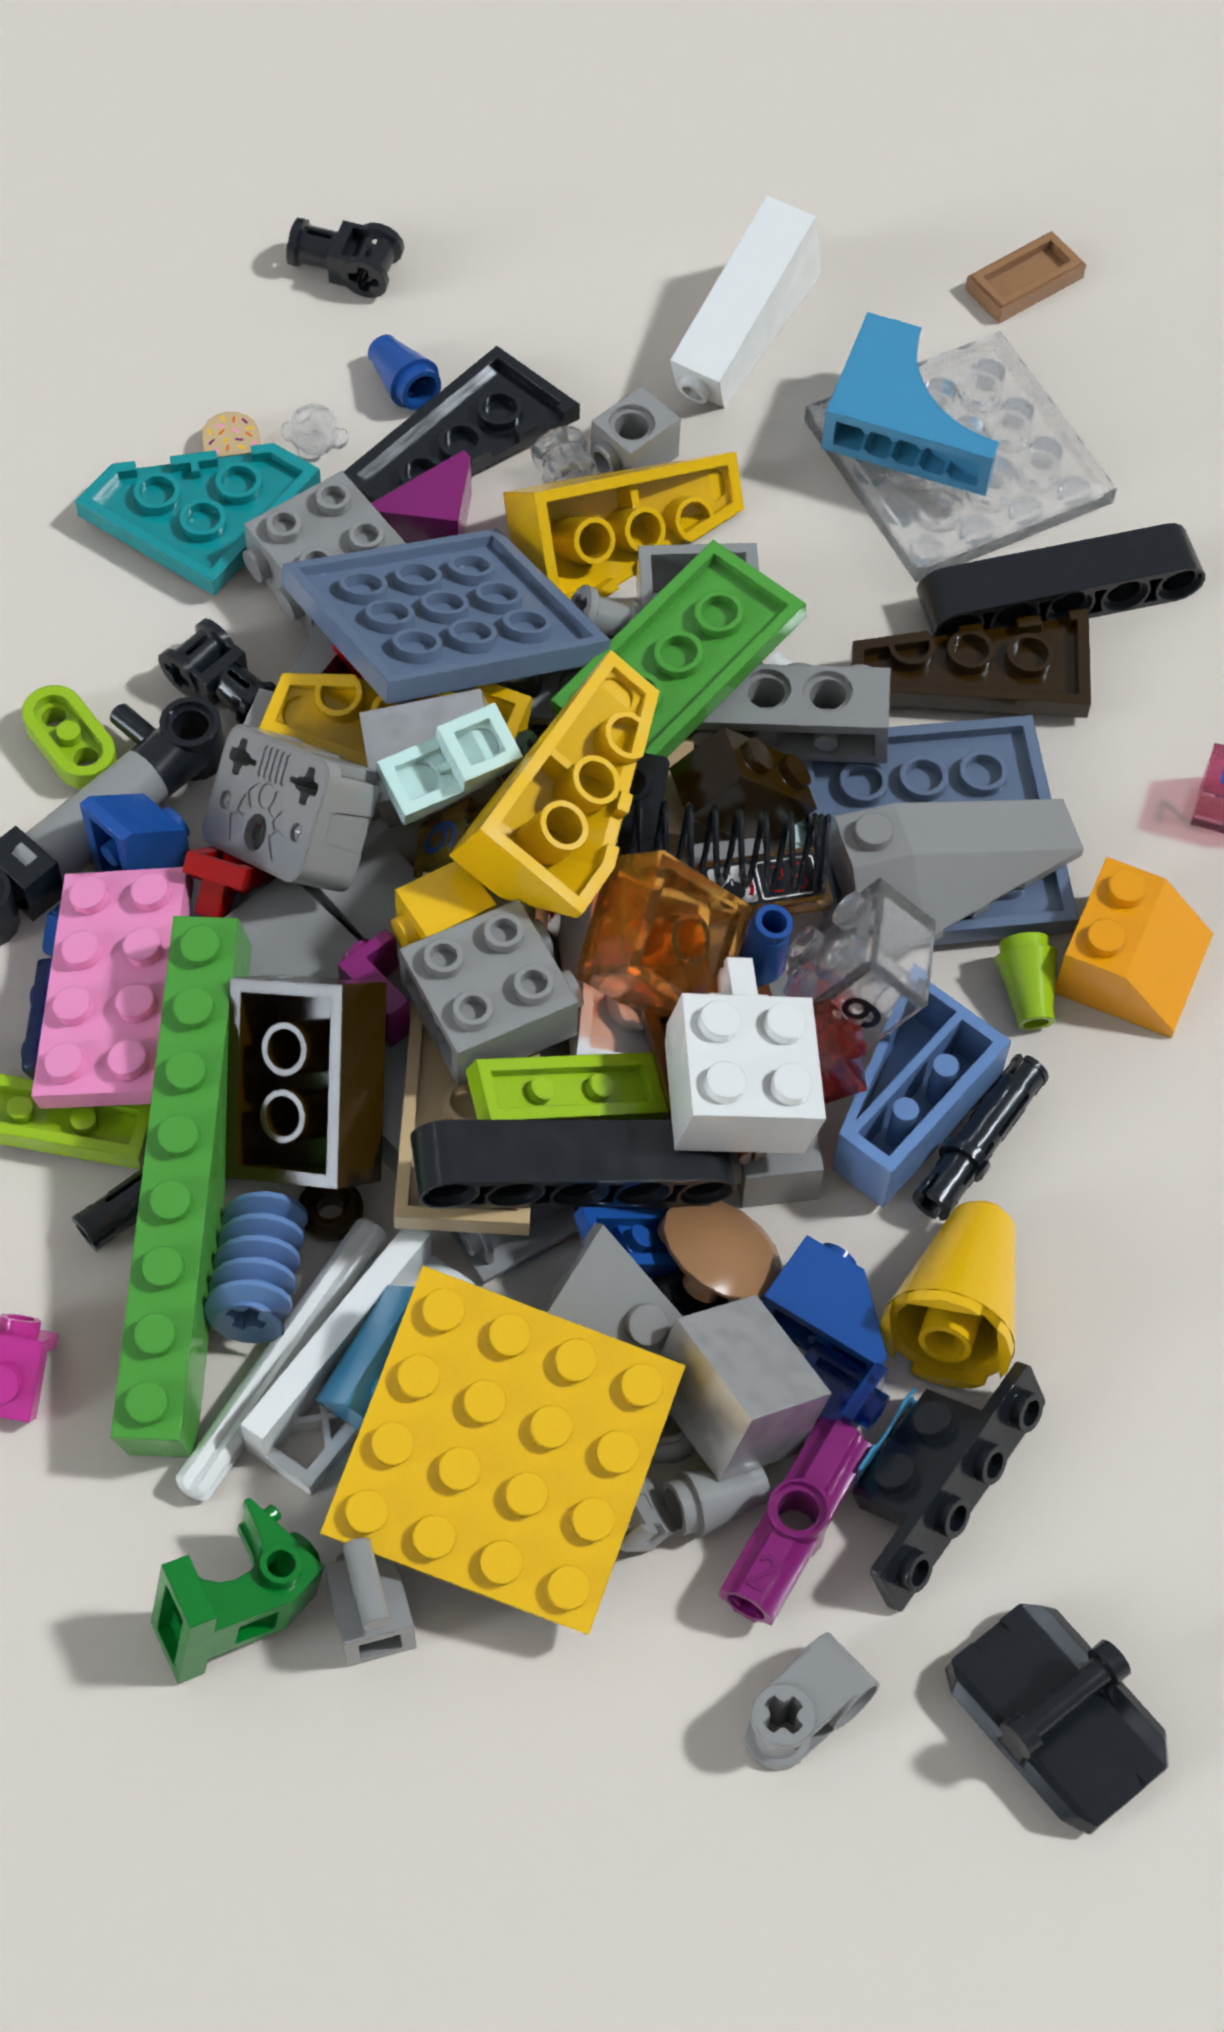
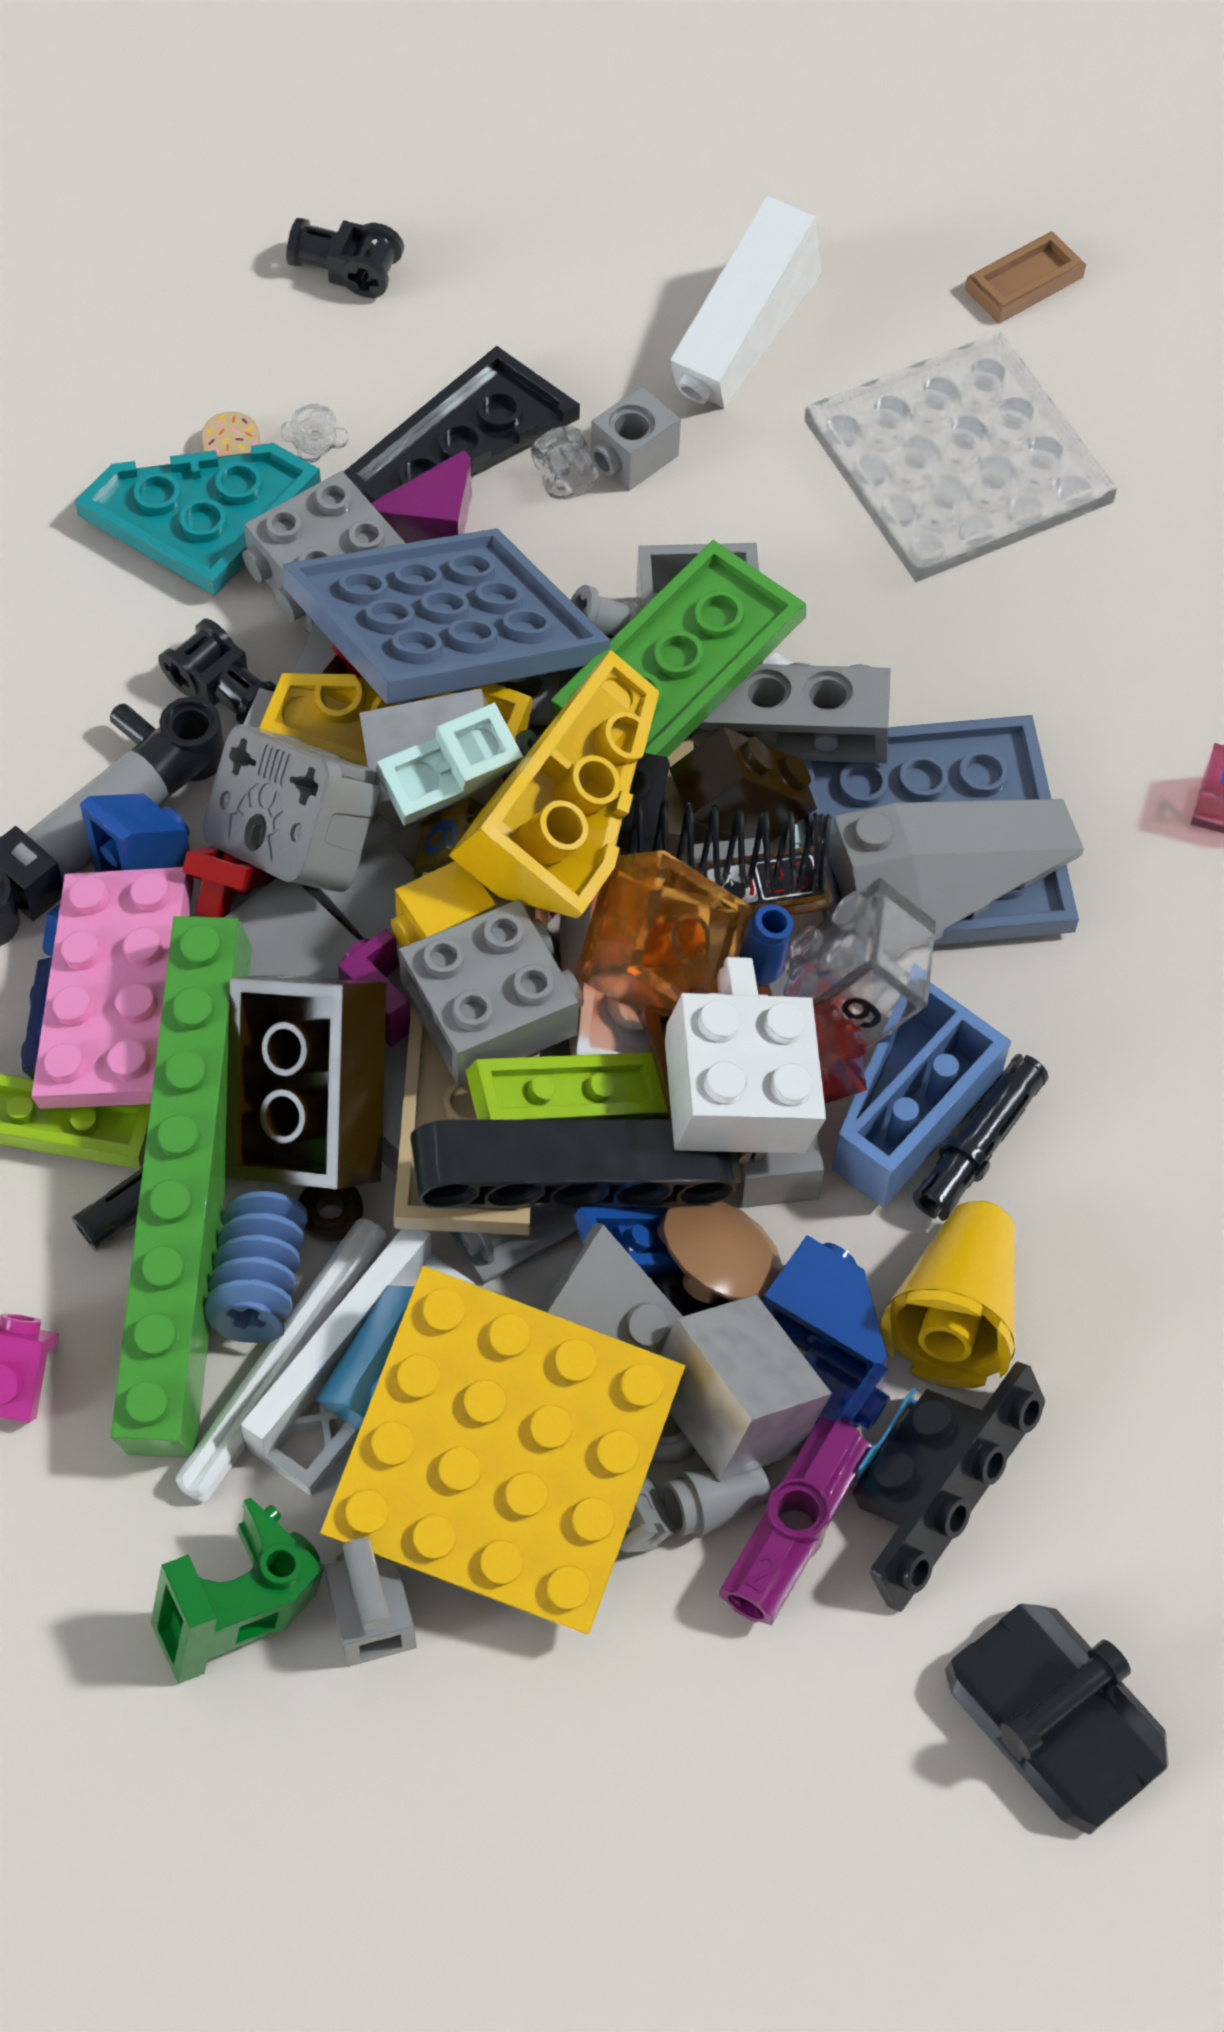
(73, 740): lime plate -> none
(404, 372): blue cone -> none
(593, 524): yellow wedge -> none
(815, 1695): light grey piece -> none
(893, 421): dark azure arch -> none
(1005, 669): dark brown wing -> none
(1029, 977): lime cone -> none
(1094, 573): black beam -> none
(1134, 949): light orange slope -> none

